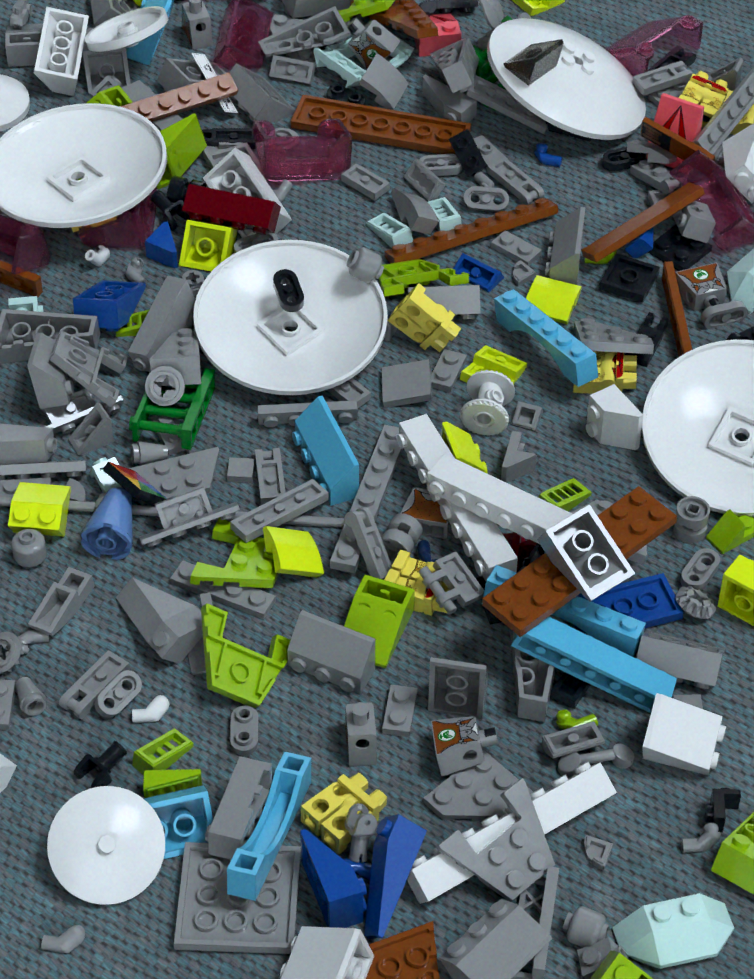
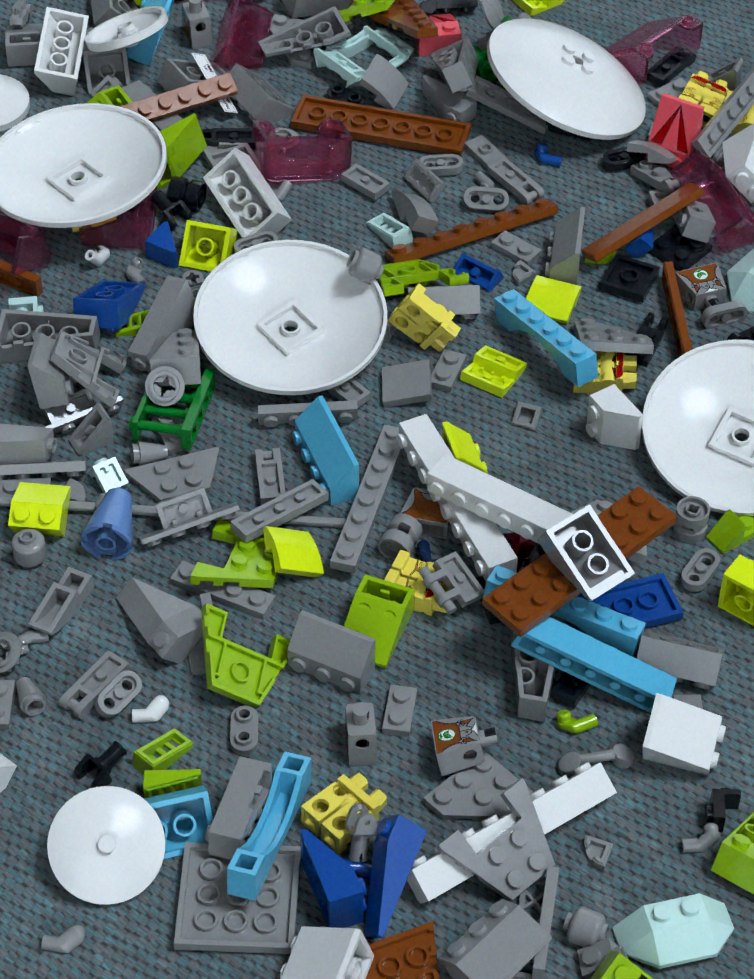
(134, 483): black tile -> none
(231, 209): dark red wedge -> none
(240, 470): light grey tile -> none
(289, 295): black plate -> none
(292, 69): light grey plate -> none
(369, 541): light grey plate -> none
(371, 40): light grey torso -> none
(447, 216): light aqua slope -> none
(457, 687): light grey slope -> none
(467, 152): black hinge -> none
(485, 412): white hose -> none
(516, 461): light grey slope -> none
(535, 60): clear smoke slope -> none
(569, 501): lime slope -> none
(572, 740): light grey slope -> none
(662, 78): light grey plate -> none
(669, 140): dark orange piece -> none
(695, 602): light grey gear -> none

